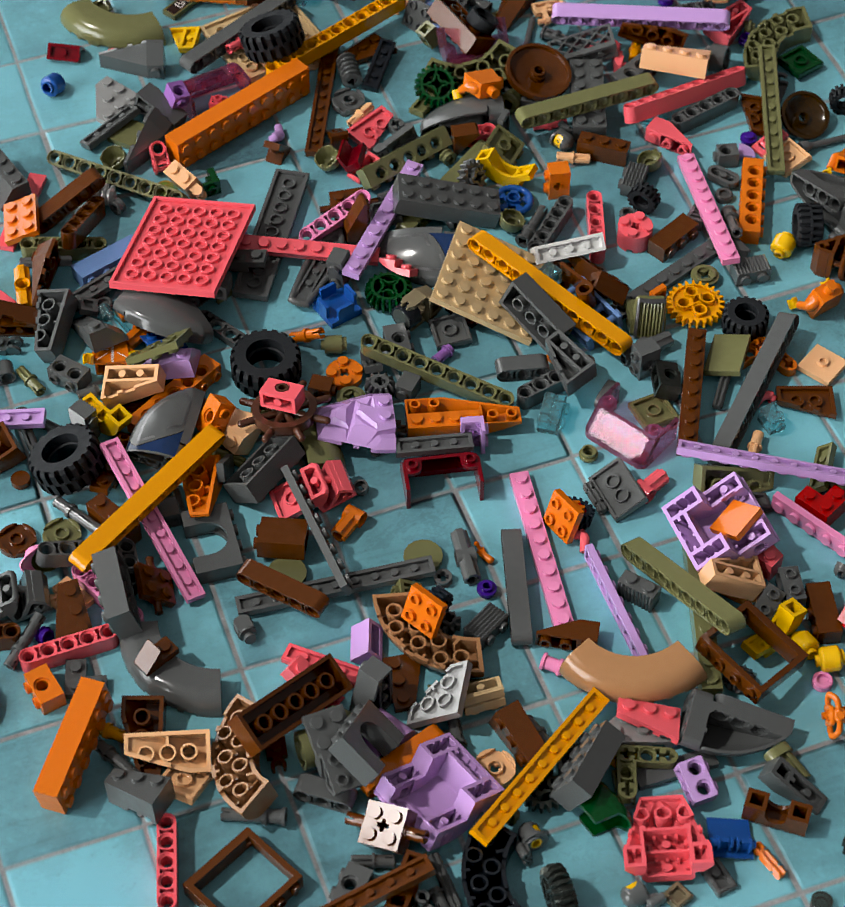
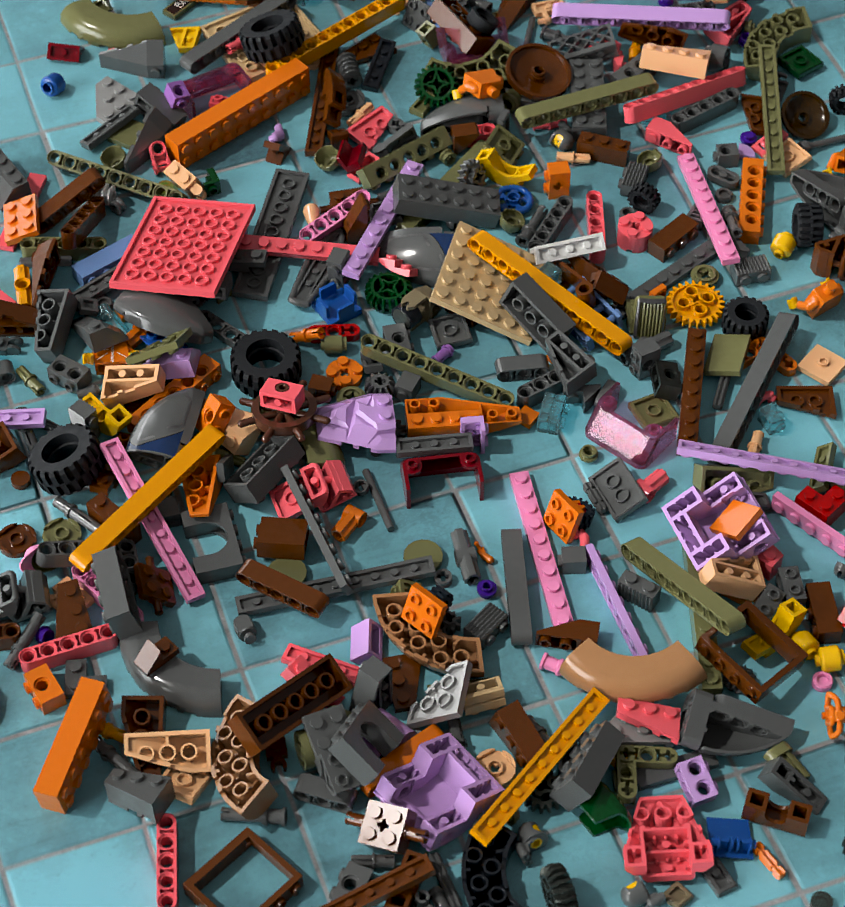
(311, 212): none -> light nougat cone
(335, 97): none -> reddish brown slope
(346, 328): none -> red beam
(378, 500): none -> dark grey bar
(528, 416): none -> orange tile
(572, 560): none -> dark grey brick
(584, 395): none -> dark grey slope

